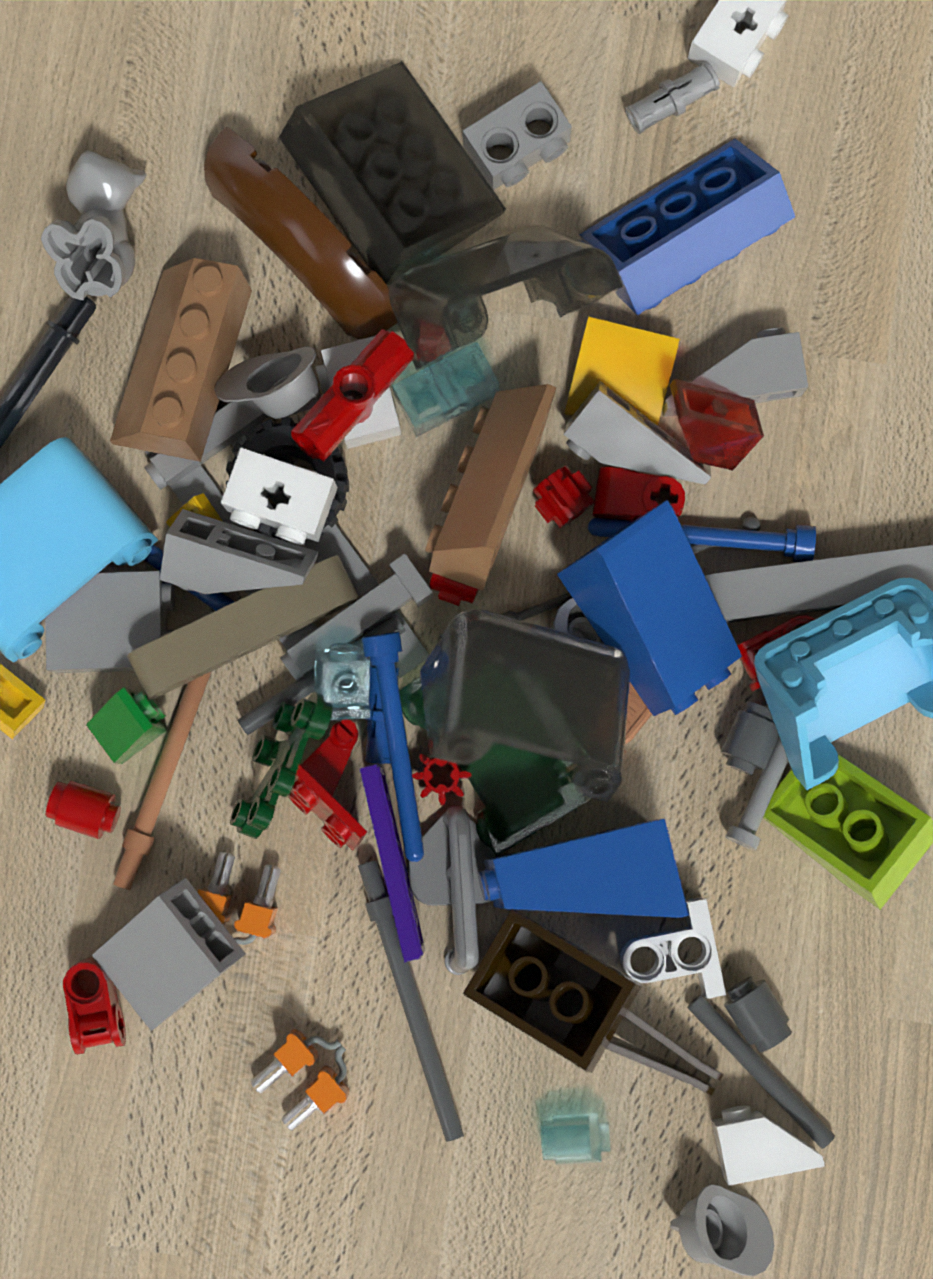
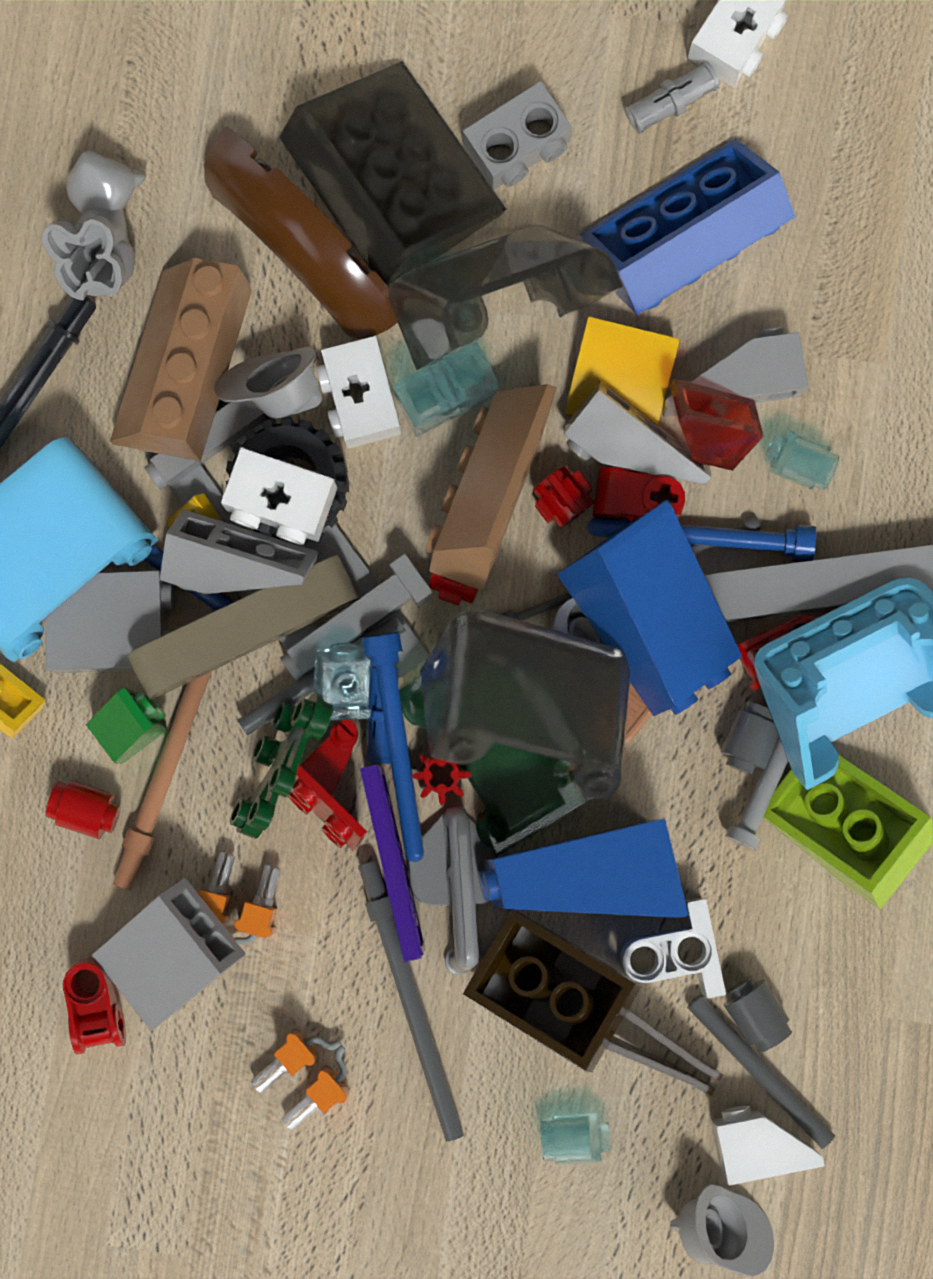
(337, 415): red piece -> none
(802, 460): none -> clear light blue brick

